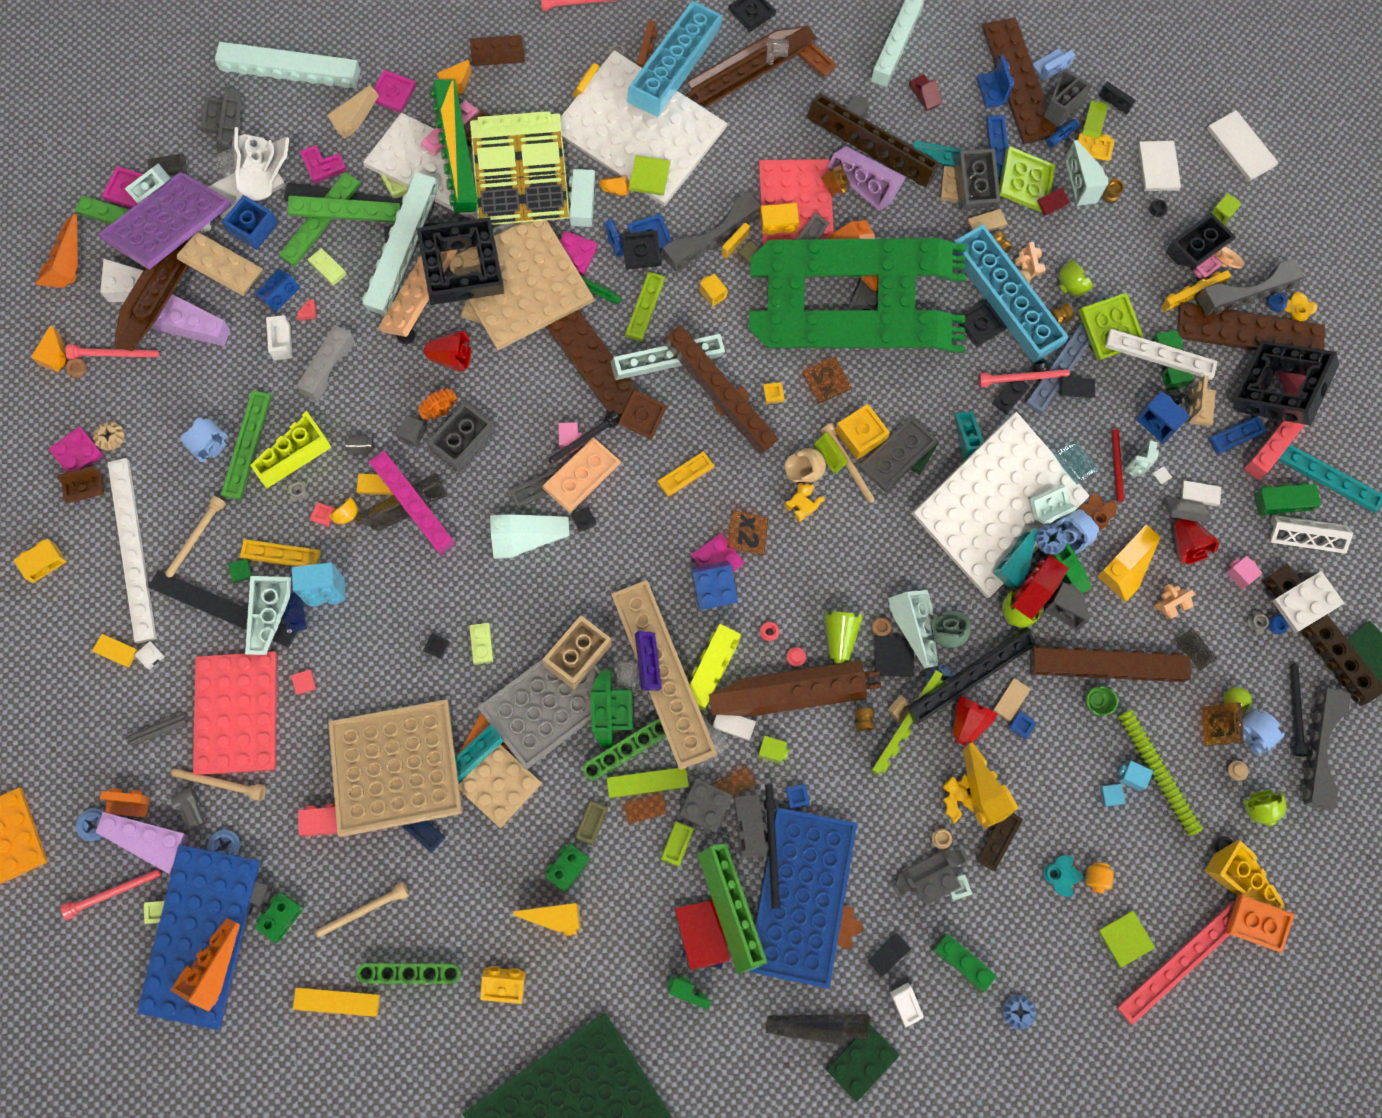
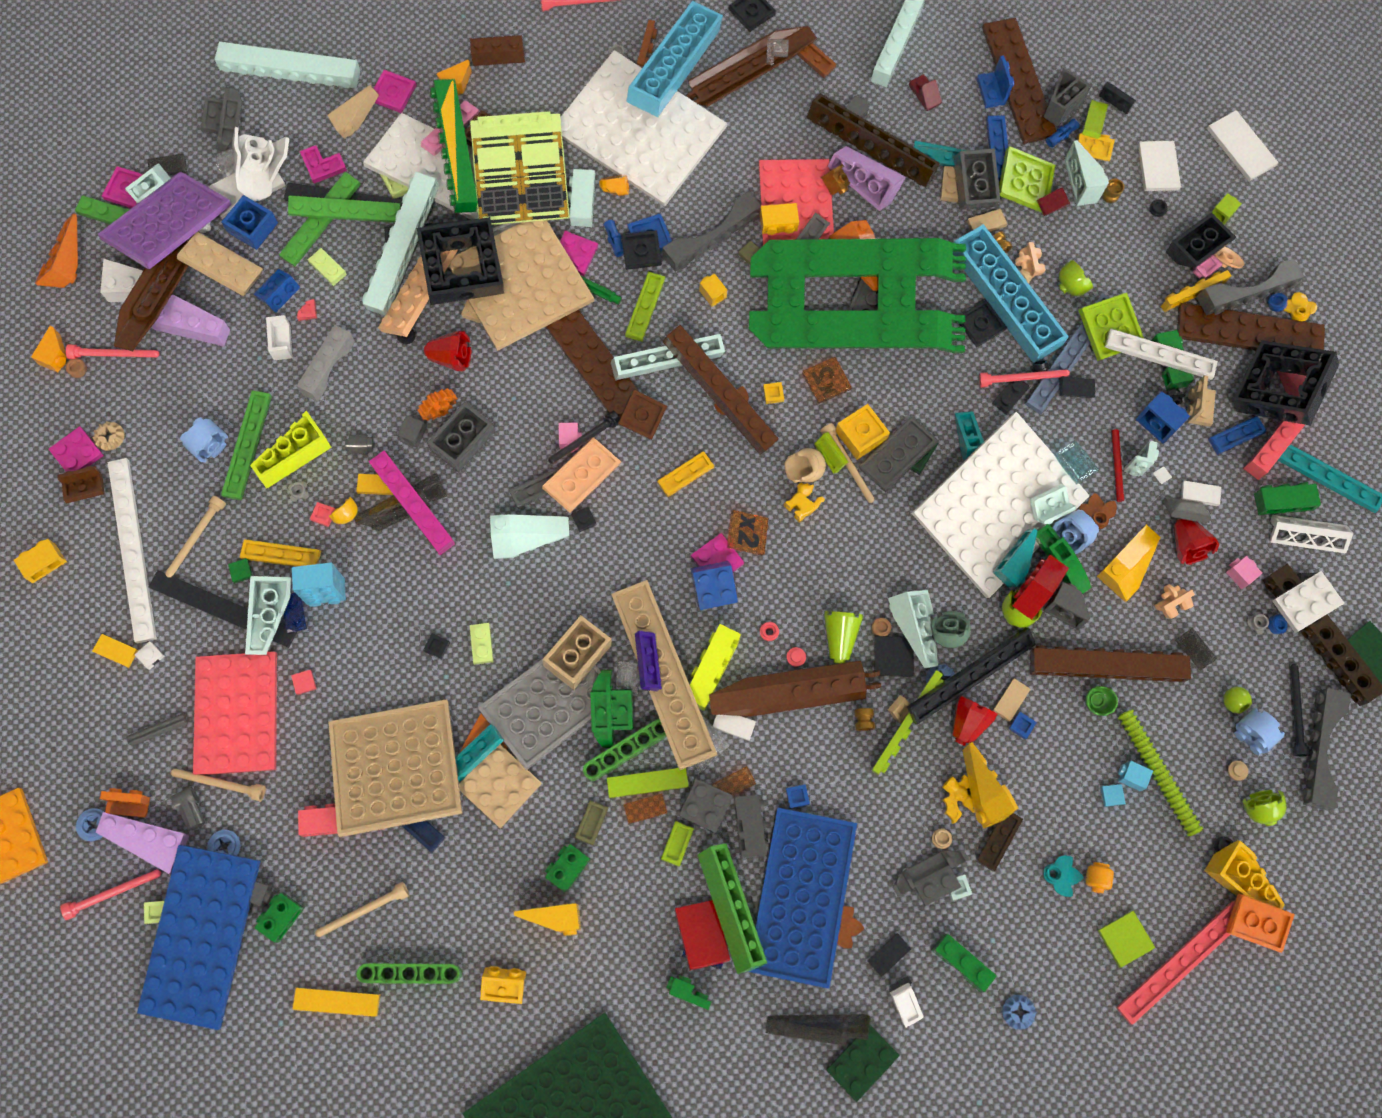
(206, 976): orange wedge -> none
(585, 80): yellow tile -> none
(649, 175): lime tile -> none
(735, 240): yellow tile -> none
(769, 806): black bar -> none
(773, 750): lime brick -> none
(1053, 63): light blue panel -> none
(1053, 547): medium blue gear -> none
(1063, 313): pearl gold wheel -> none
(1222, 724): clear orange tile -> none

